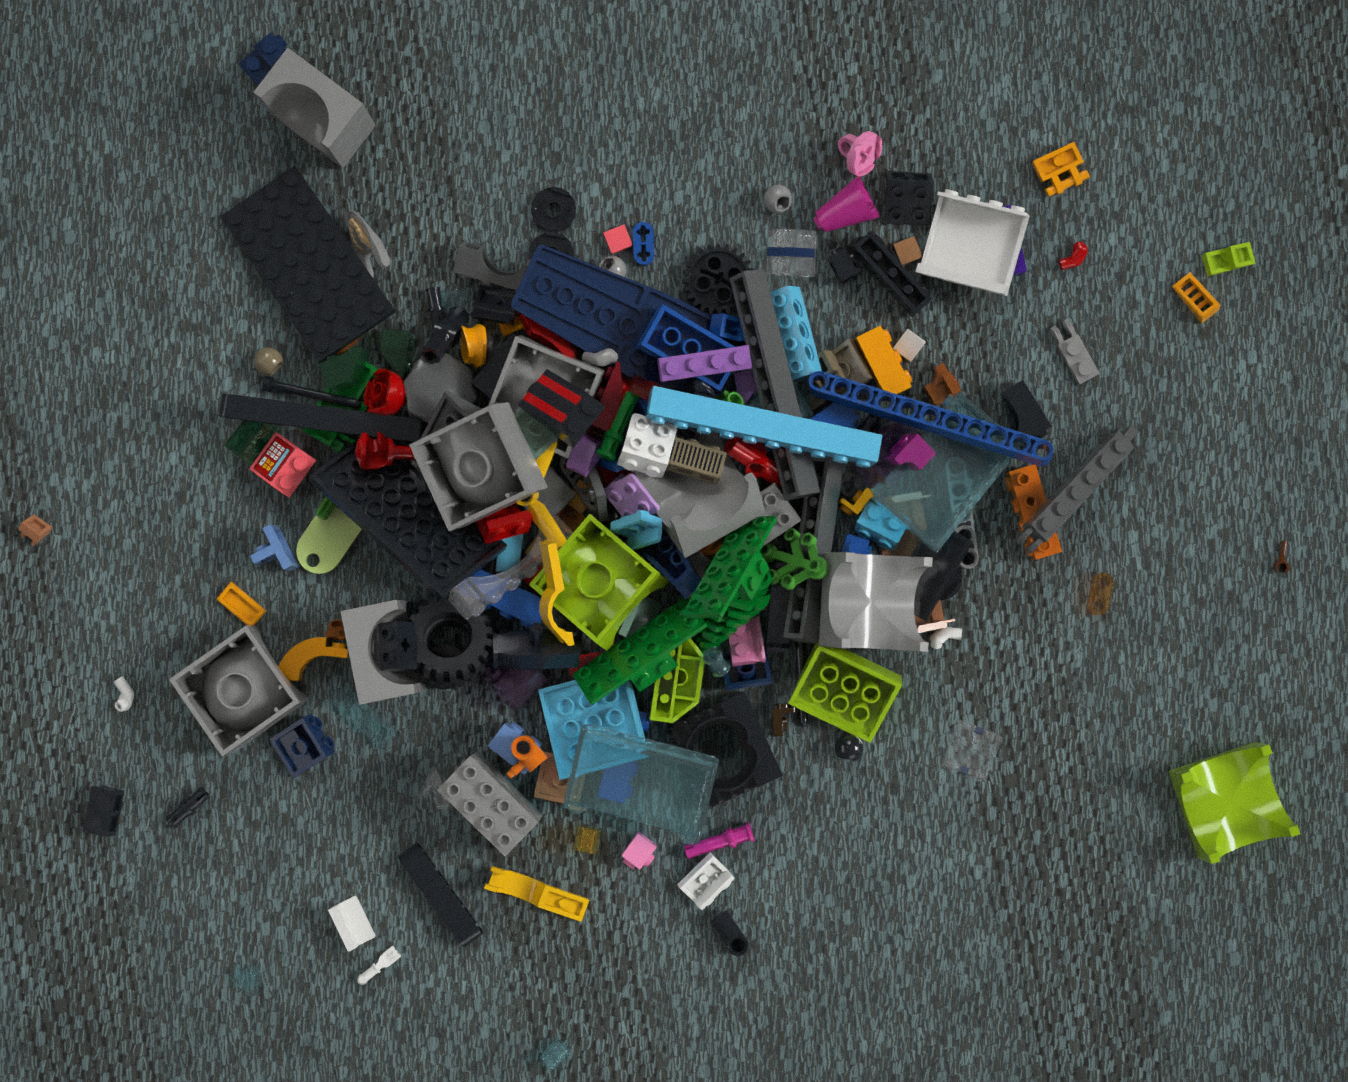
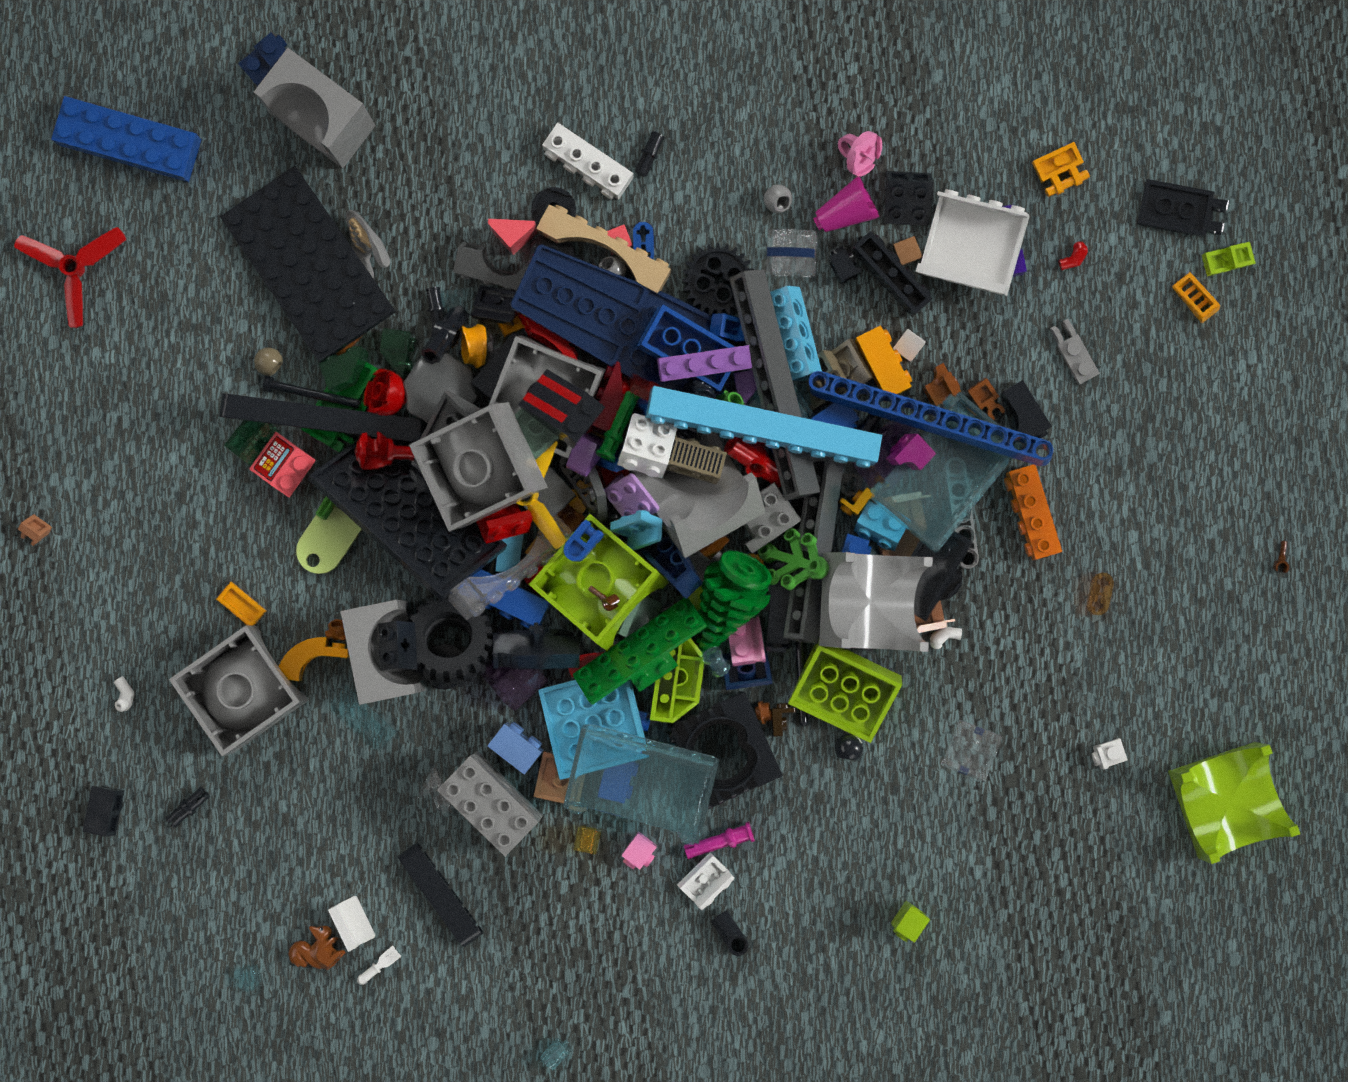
(86, 256): none -> red piece
(126, 139): none -> blue brick
(277, 549): medium blue bracket -> none
(302, 745): dark blue plate -> none
(320, 954): none -> dark orange animal
(513, 233): none -> coral slope
(529, 760): orange piece -> none
(537, 893): yellow piece -> none
(554, 587): yellow piece -> none
(563, 228): none -> tan arch
(575, 548): none -> blue plate
(587, 161): none -> white brick
(600, 358): light grey arm -> none
(609, 603): none -> reddish brown hand
(649, 153): none -> black axle
(734, 568): green bracket -> none
(763, 712): none -> dark orange plate
(909, 922): none -> lime brick
(984, 395): none -> dark orange plate
(1077, 488): dark grey hinge -> none
(1109, 754): none -> white bracket
(1180, 209): none -> black tile

